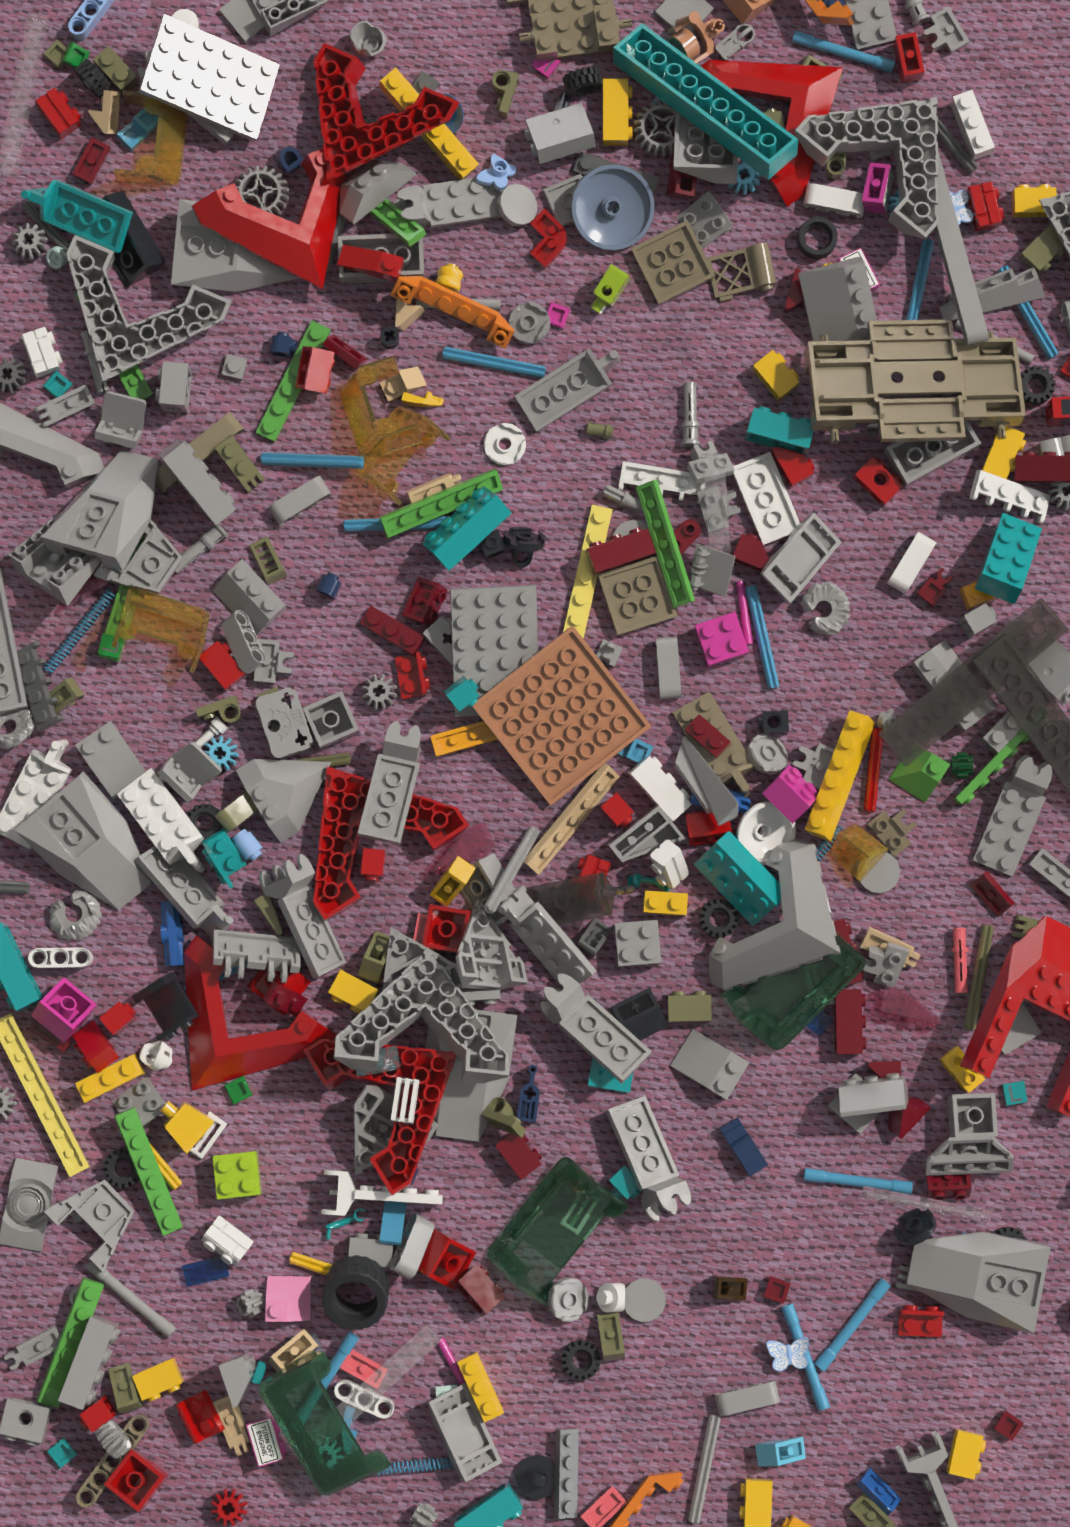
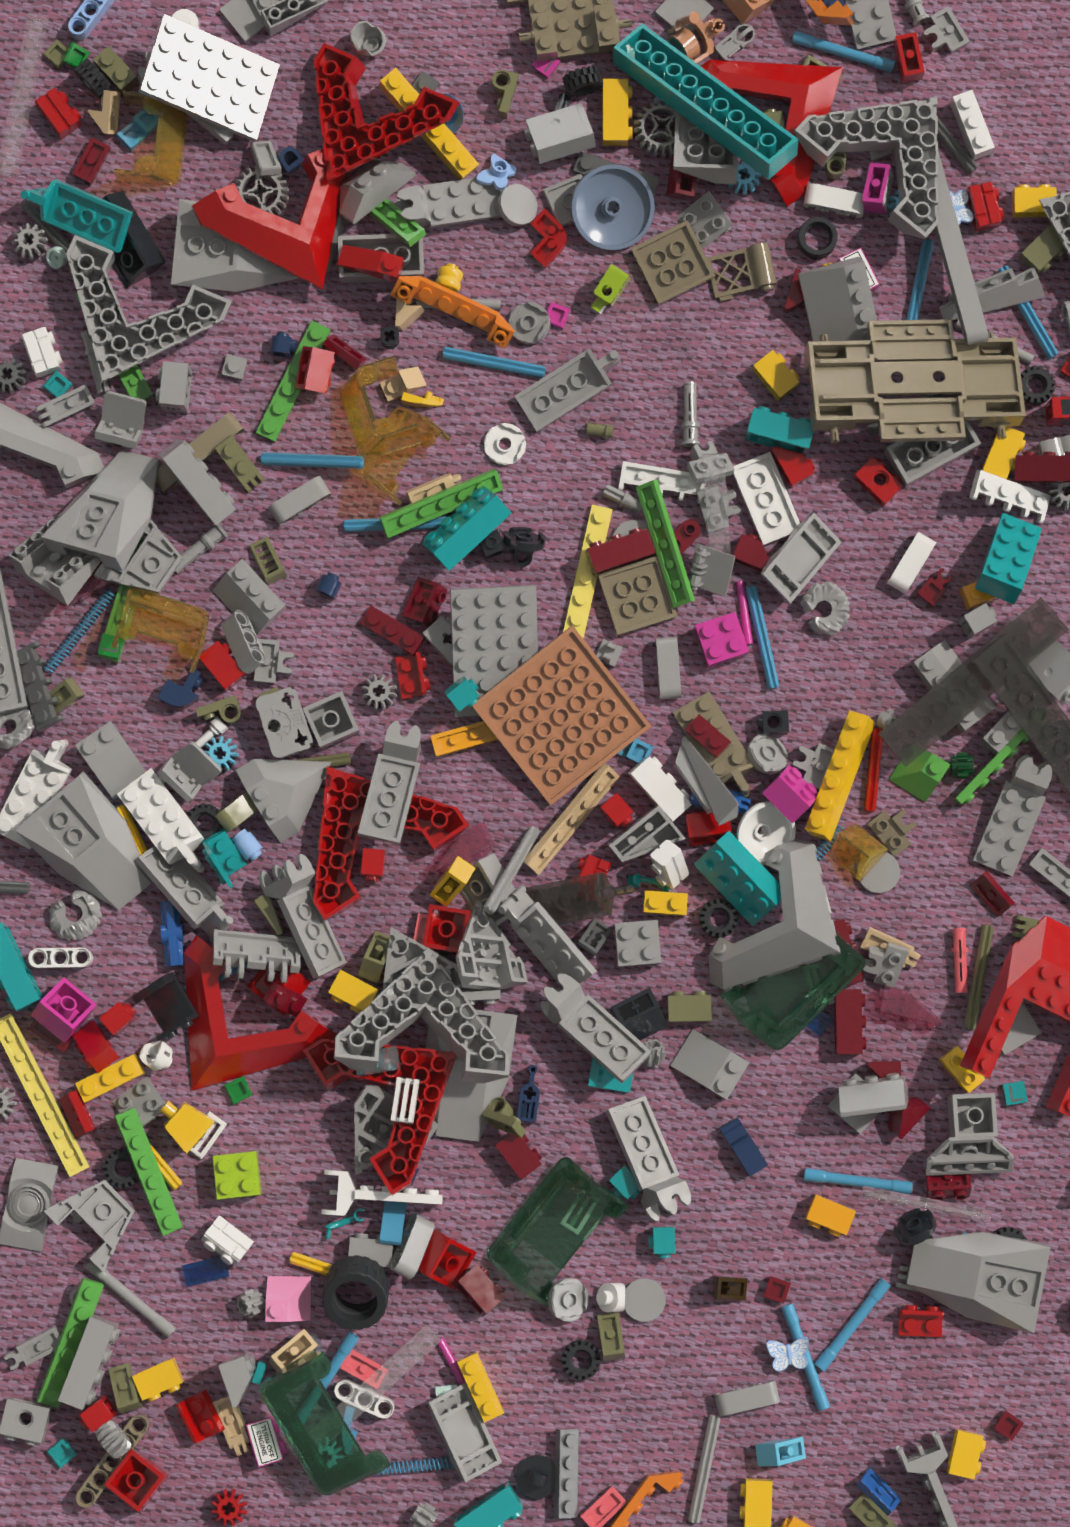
(77, 1114): none -> red bracket
(123, 810): none -> yellow axle
(181, 696): none -> dark blue brick
(265, 158): none -> light grey tile
(657, 1055): none -> light grey gear
(662, 1241): none -> teal brick
(829, 1214): none -> light orange brick

